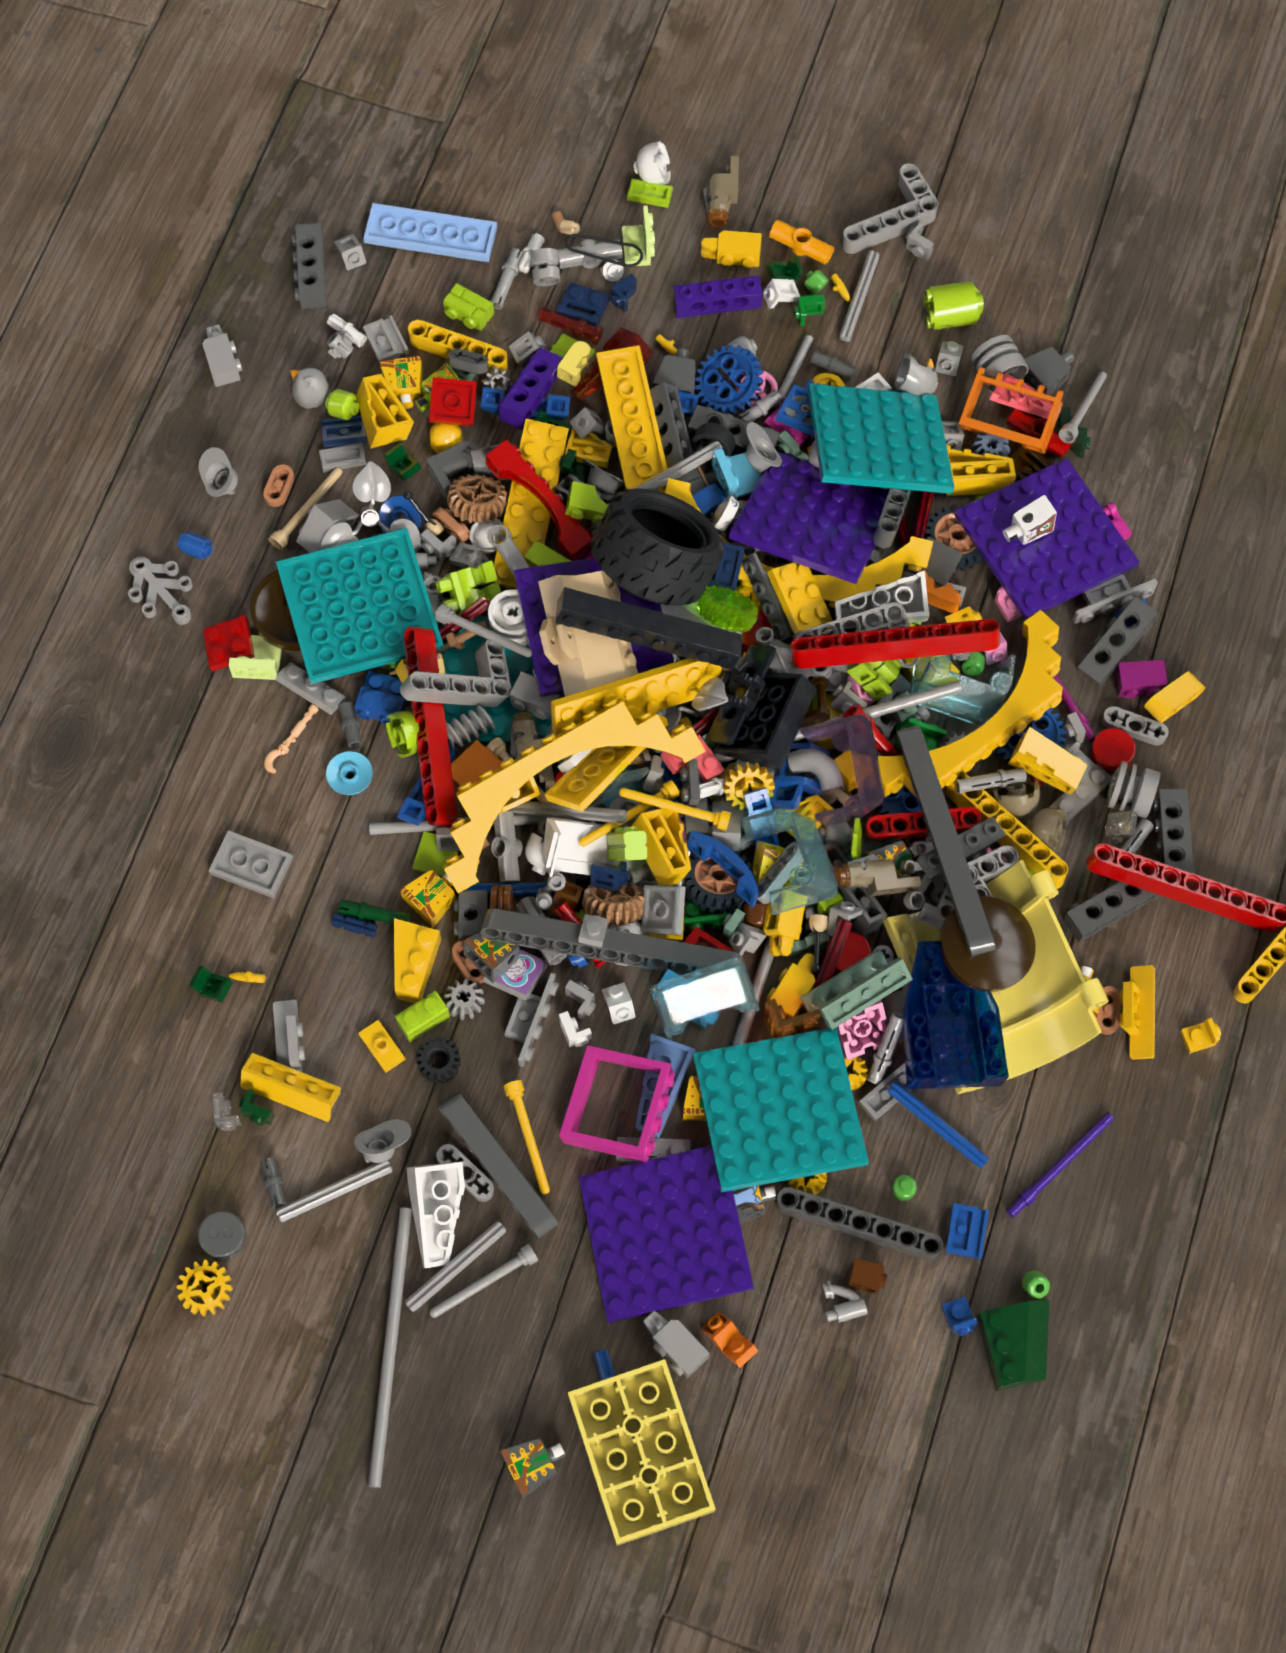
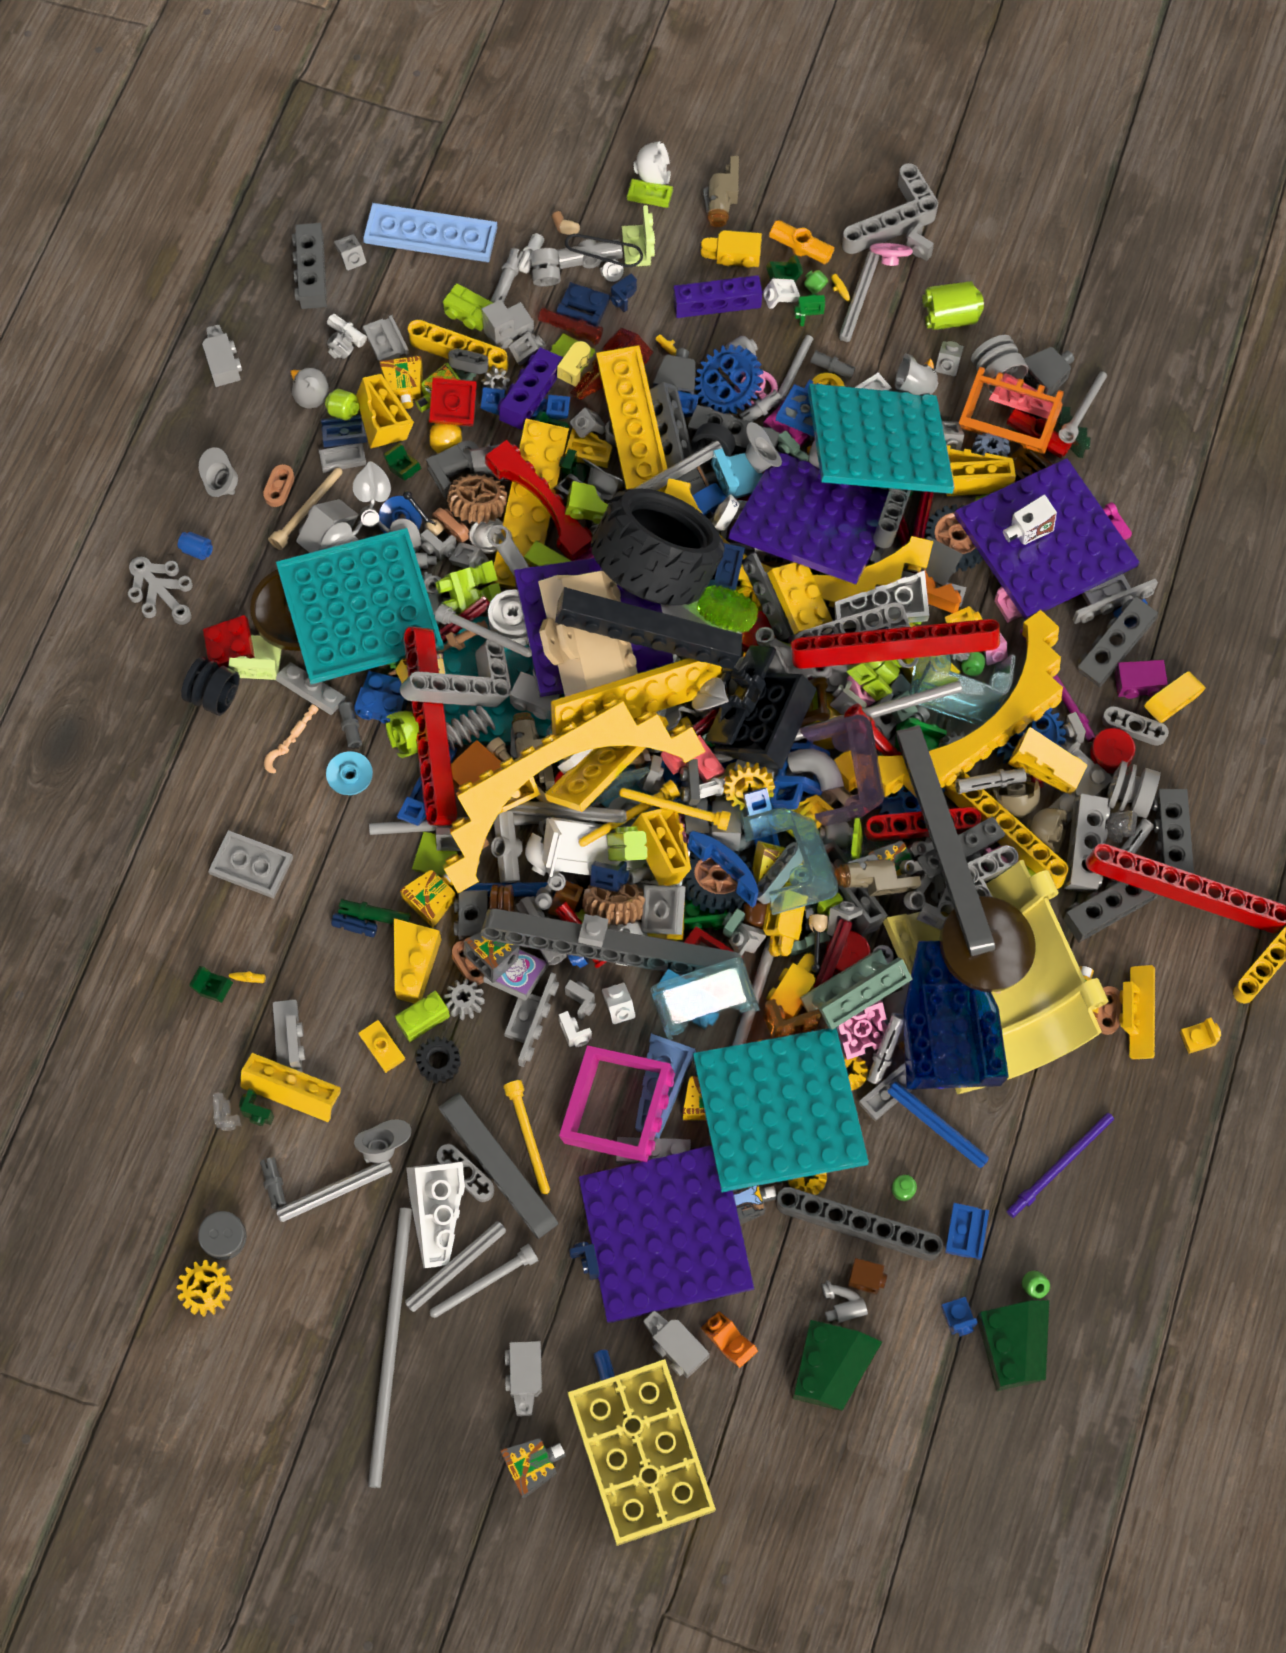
(210, 686): none -> black wheel
(506, 325): none -> light grey brick
(525, 1374): none -> light grey hinge
(590, 1262): none -> dark blue bracket
(833, 1364): none -> dark green wedge
(891, 252): none -> bright pink piece
(1097, 809): none -> light grey brick

